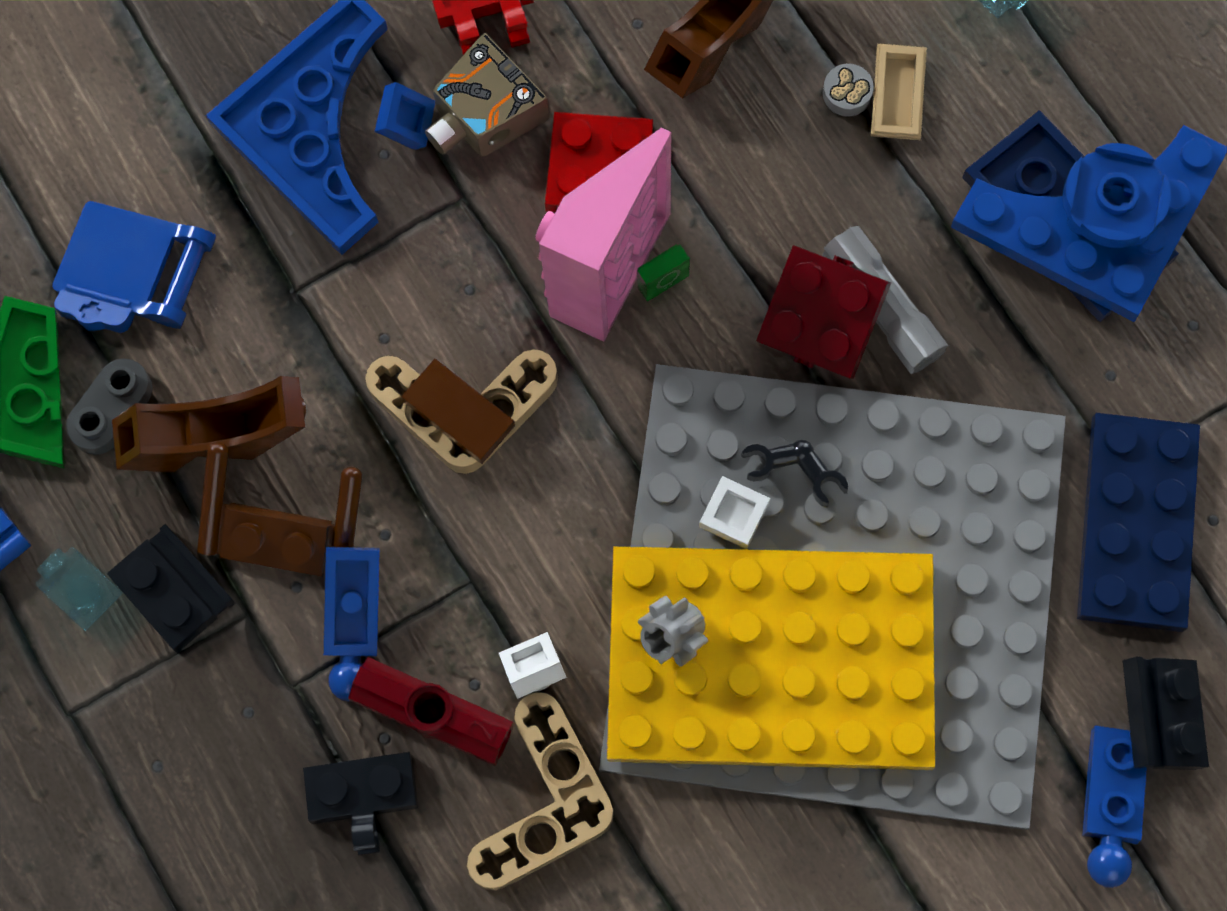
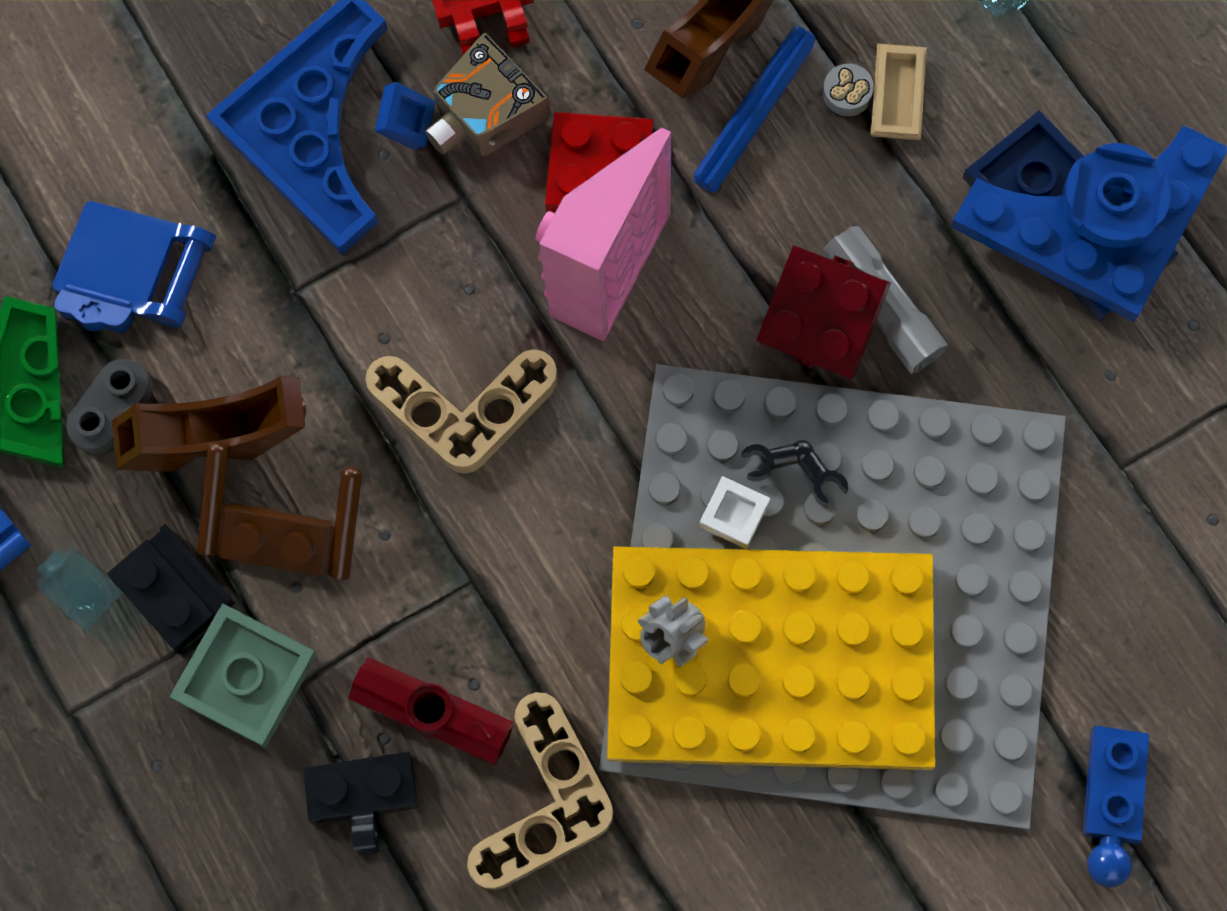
(243, 675): none -> sand green plate
(350, 612): blue plate -> none
(458, 411): reddish brown tile -> none
(532, 665): white plate -> none
(663, 272): green tile -> none
(754, 109): none -> blue axle
(1139, 522): dark blue plate -> none
(1165, 713): black plate -> none

